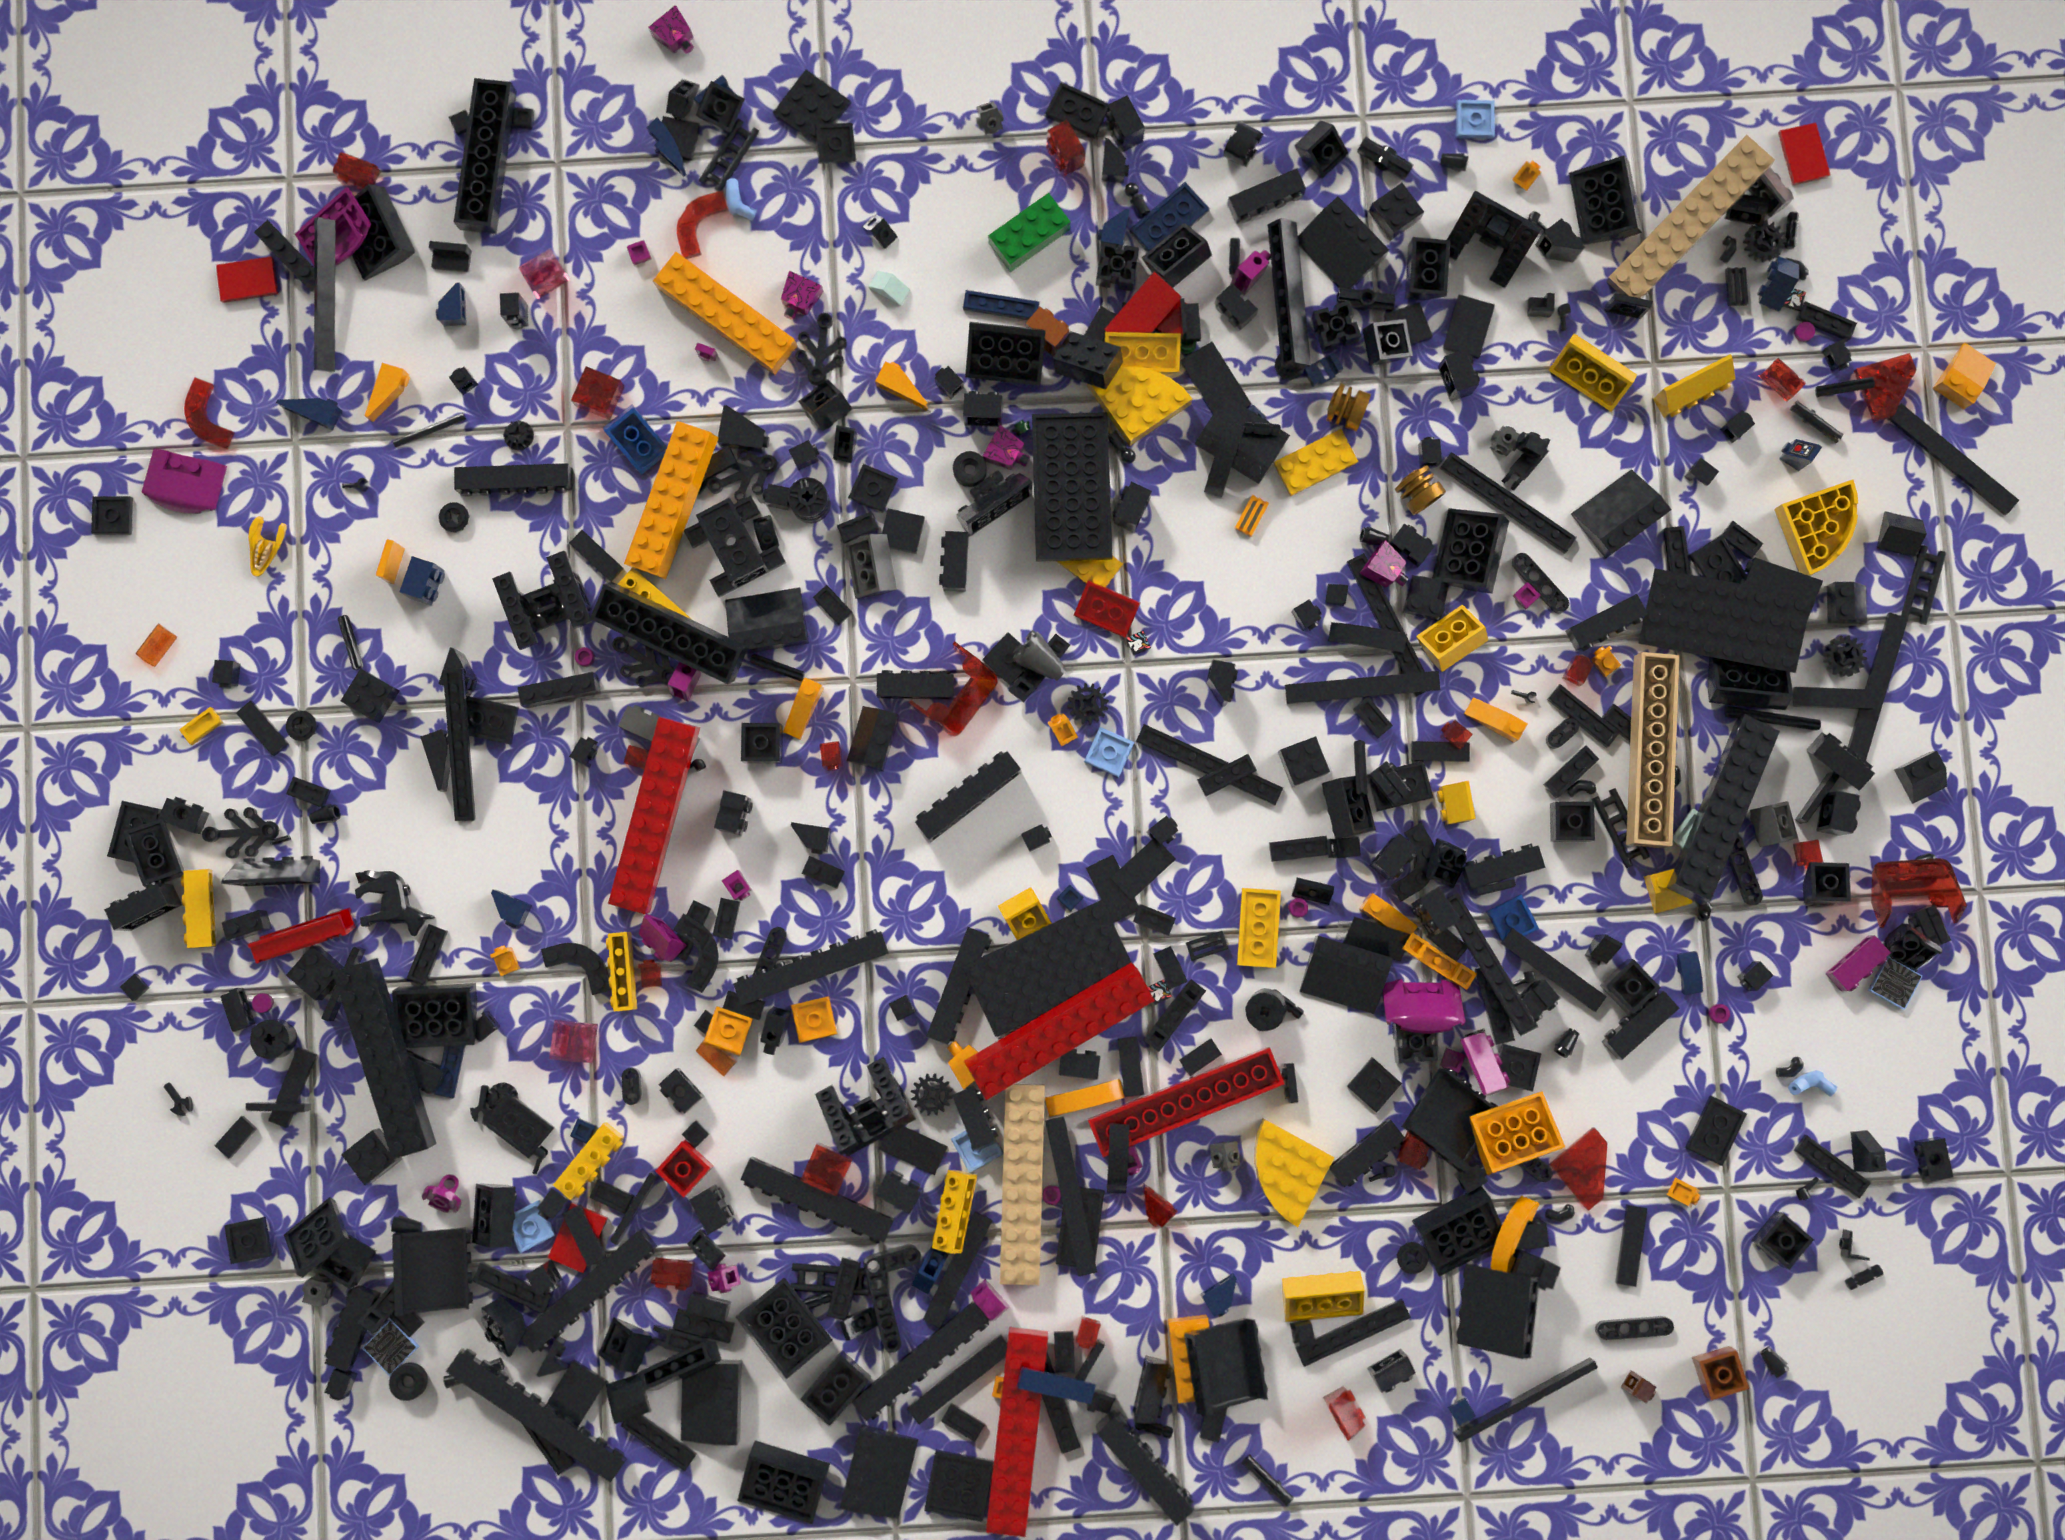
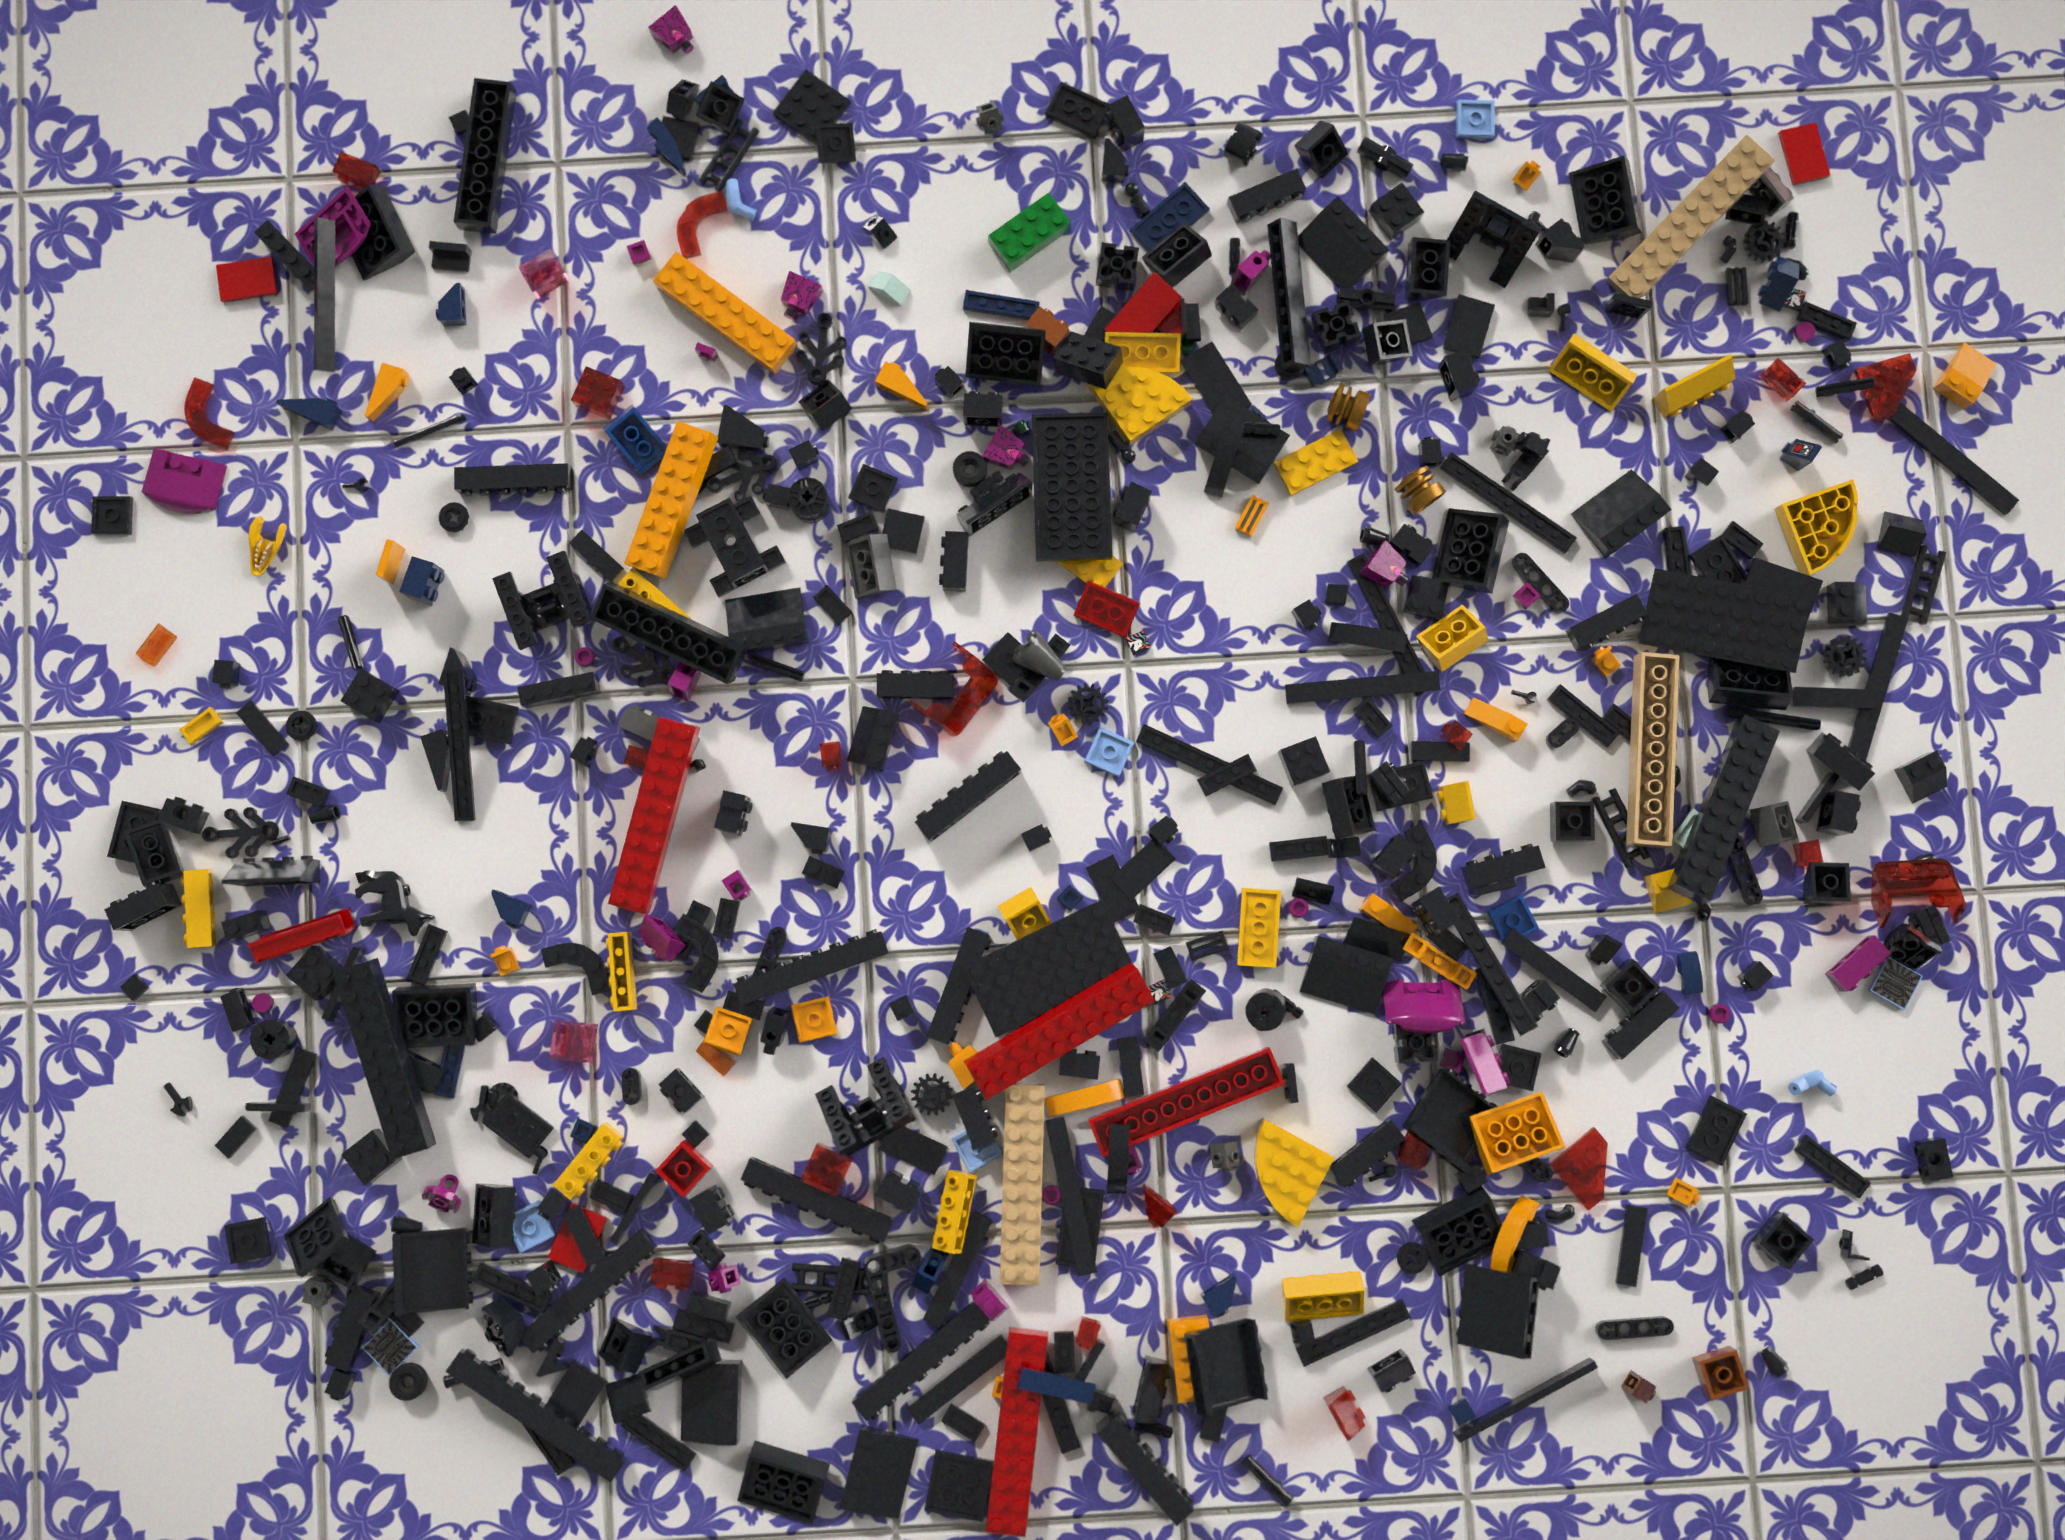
(514, 310): black brick -> none
(523, 118): black tile -> none
(523, 441): black gear -> none
(650, 973): clear red bracket -> none
(761, 743): black brick -> none
(765, 533): black bracket -> none
(803, 708): light orange slope -> none
(835, 1388): black brick -> none
(844, 444): black slope -> none
(1065, 148): clear red brick -> none
(1115, 229): dark blue slope -> none
(1200, 1057): black tile -> none
(1220, 680): black slope -> none
(1446, 863): black slope -> none
(1528, 977): black hand -> none
(1571, 771): black plate -> none
(1578, 670): clear red brick -> none
(1791, 1071): black arm -> none
(1803, 1193): black hand -> none
(1867, 1152): black slope -> none

